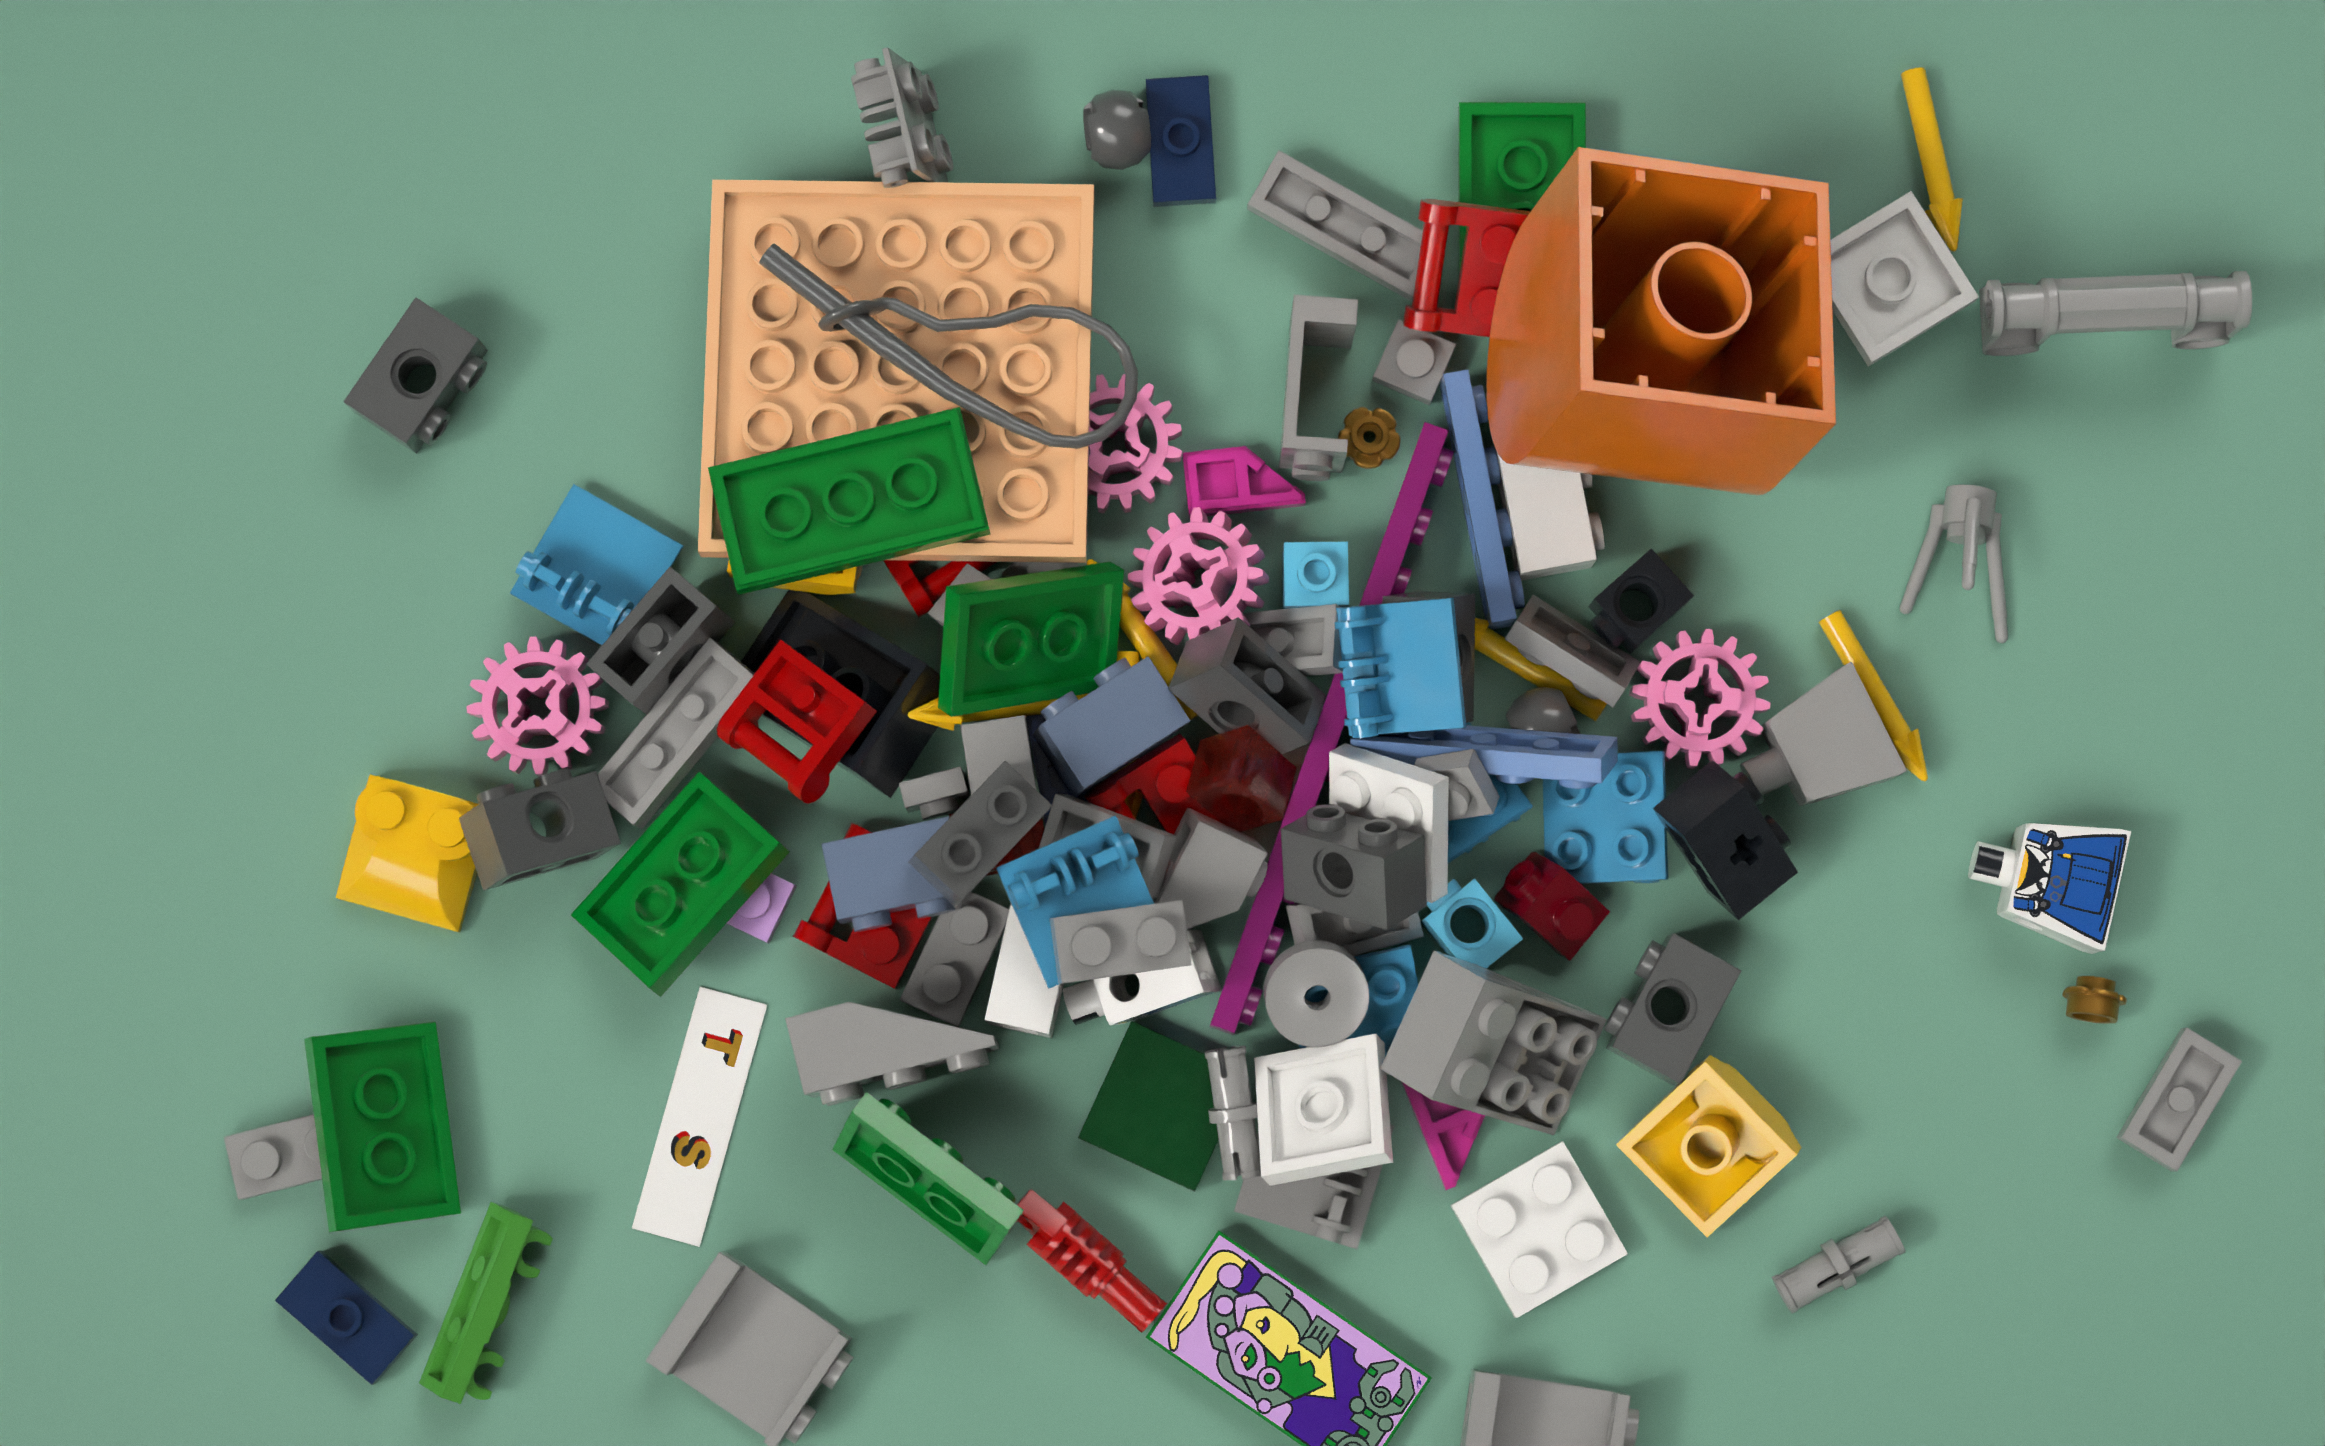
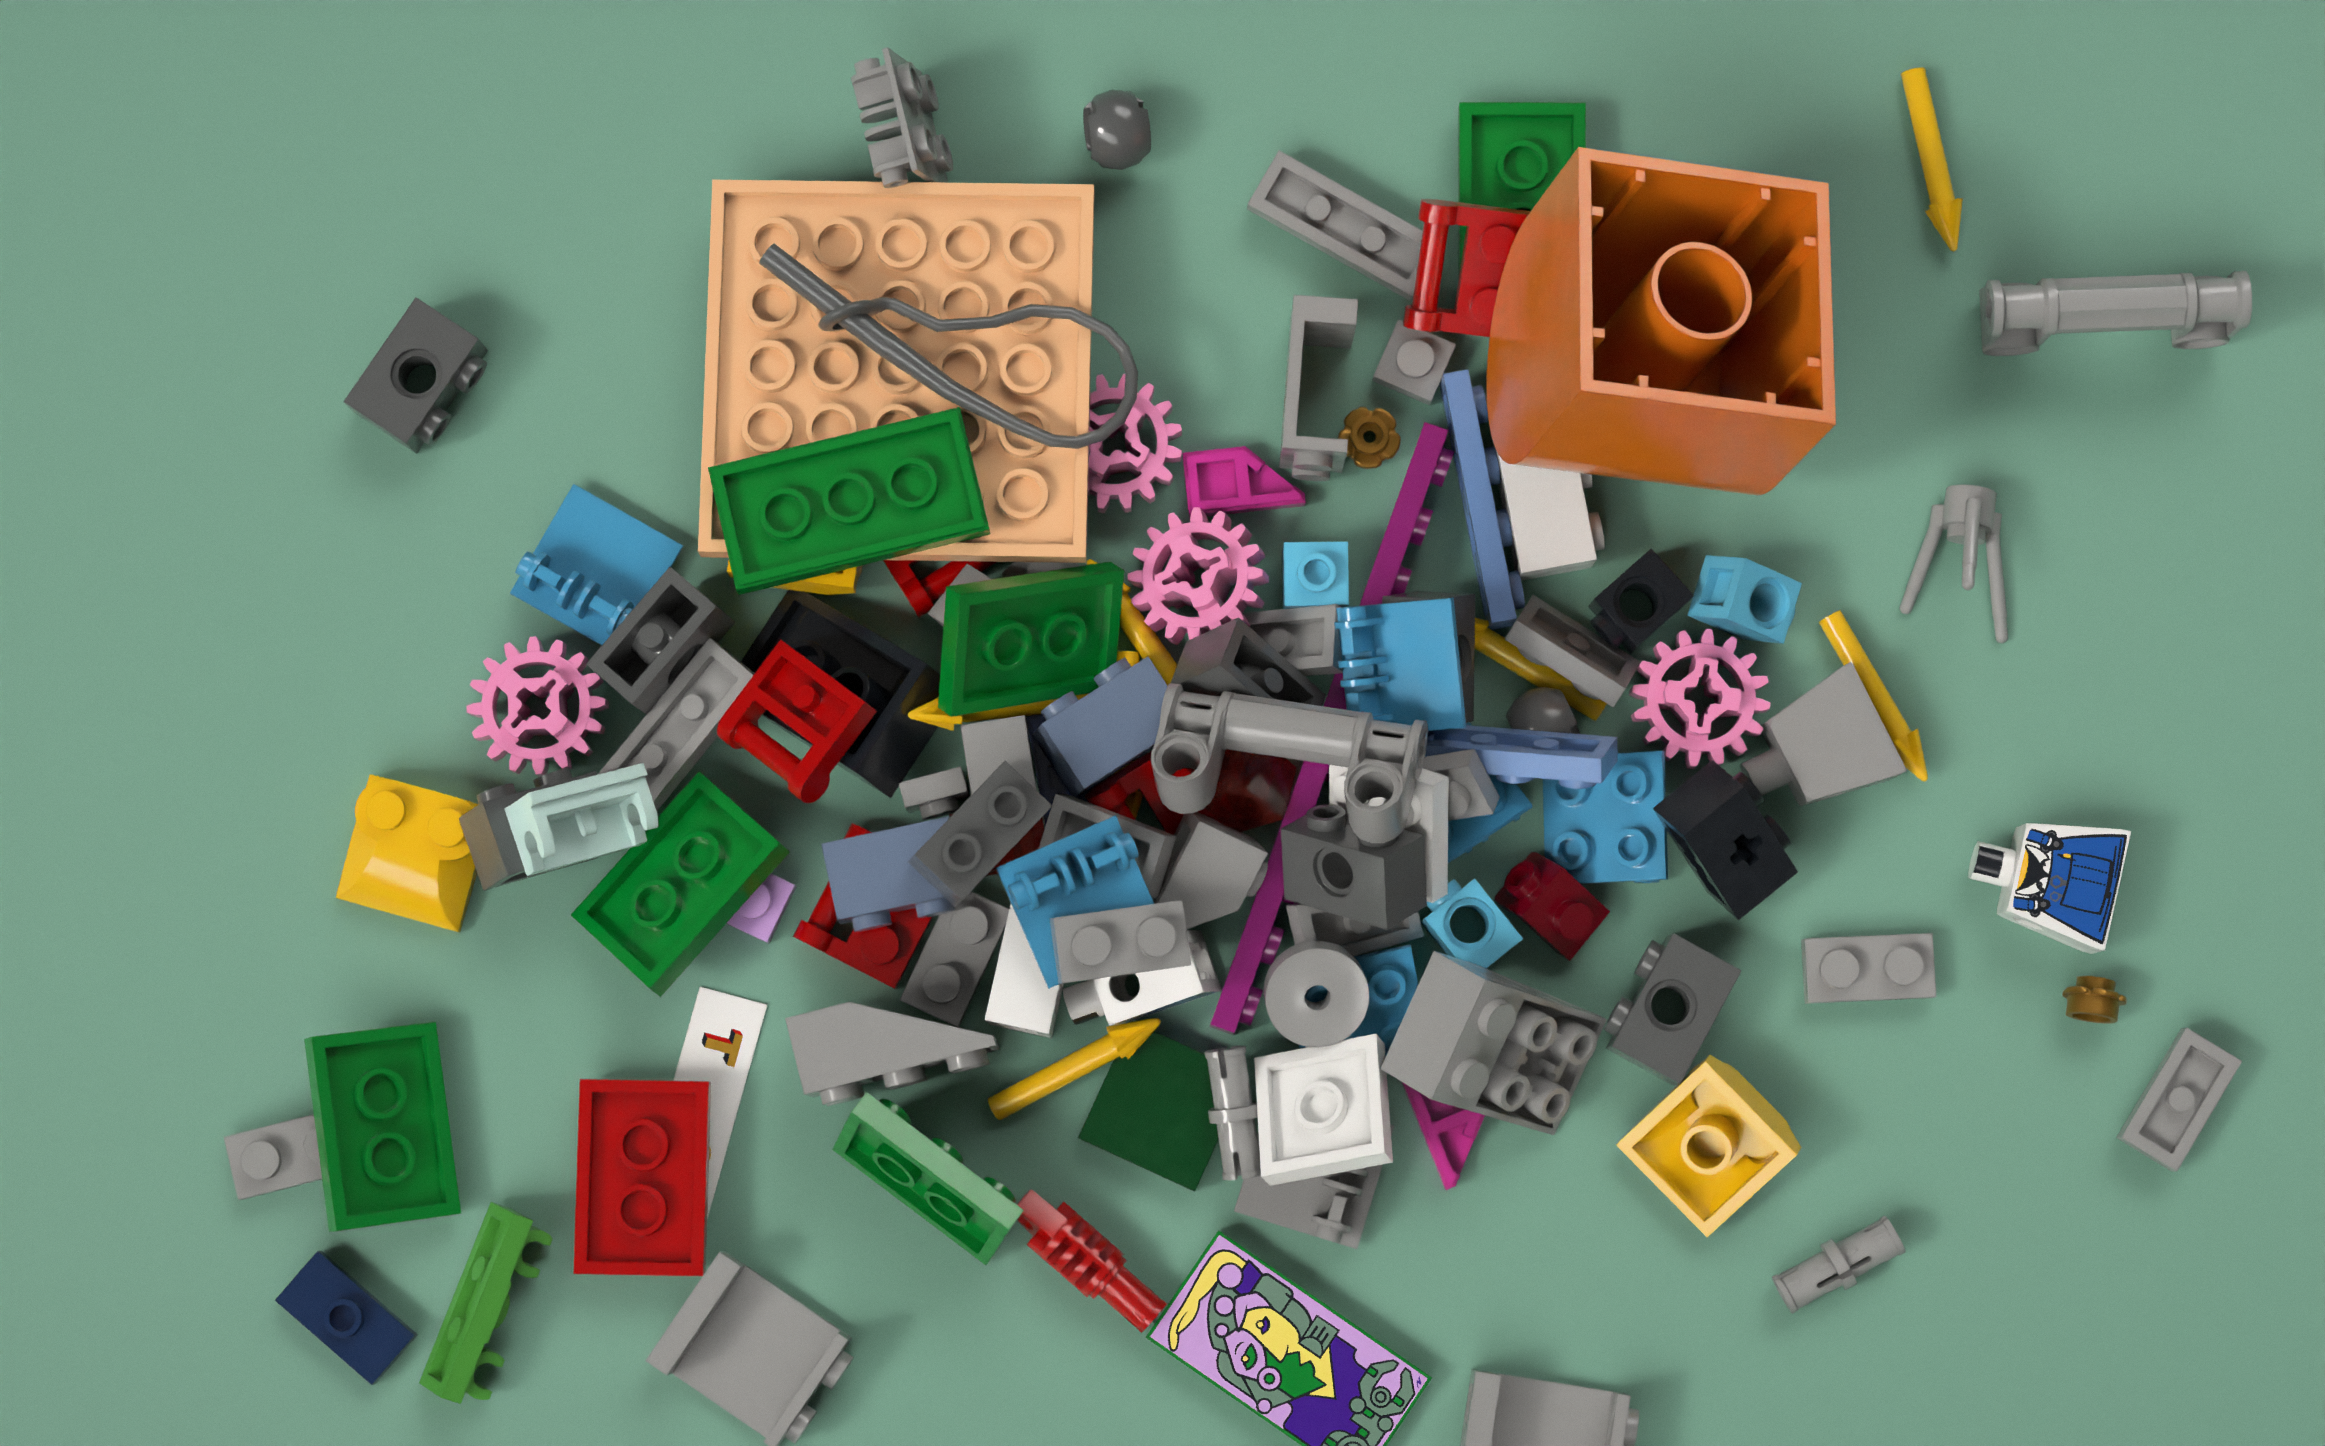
(582, 819): none -> light aqua hinge
(642, 1177): none -> red plate
(1119, 1042): none -> yellow piece
(1181, 141): dark blue plate -> none
(1379, 755): none -> light grey piece
(1539, 1229): white plate -> none
(1744, 599): none -> medium azure brick
(1868, 968): none -> light grey plate
(1894, 279): white plate -> none

